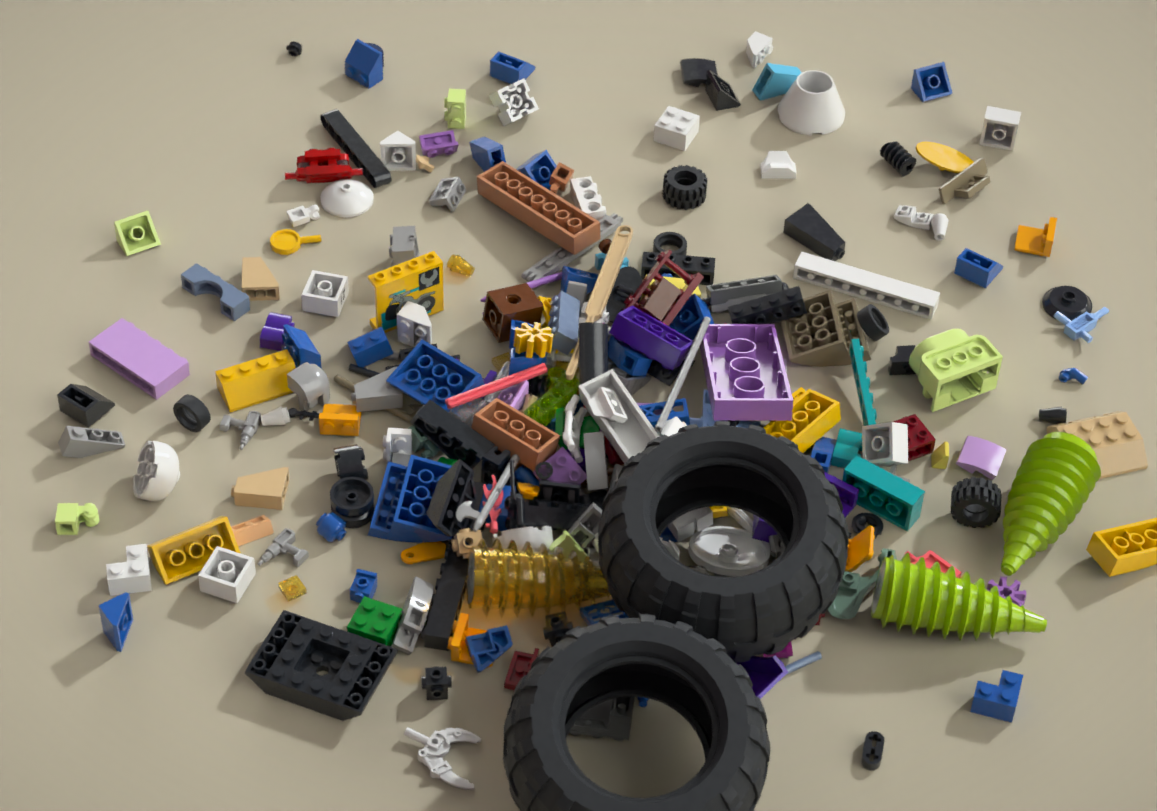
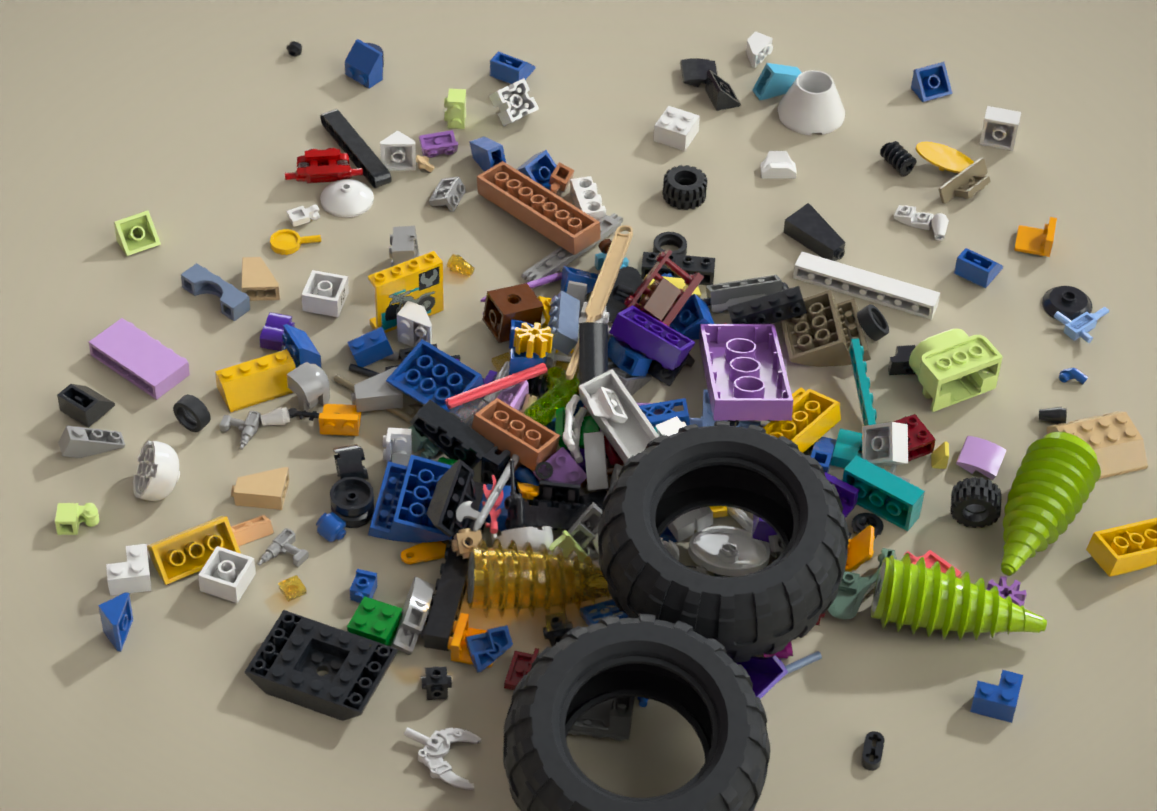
(682, 375): light grey piece -> none

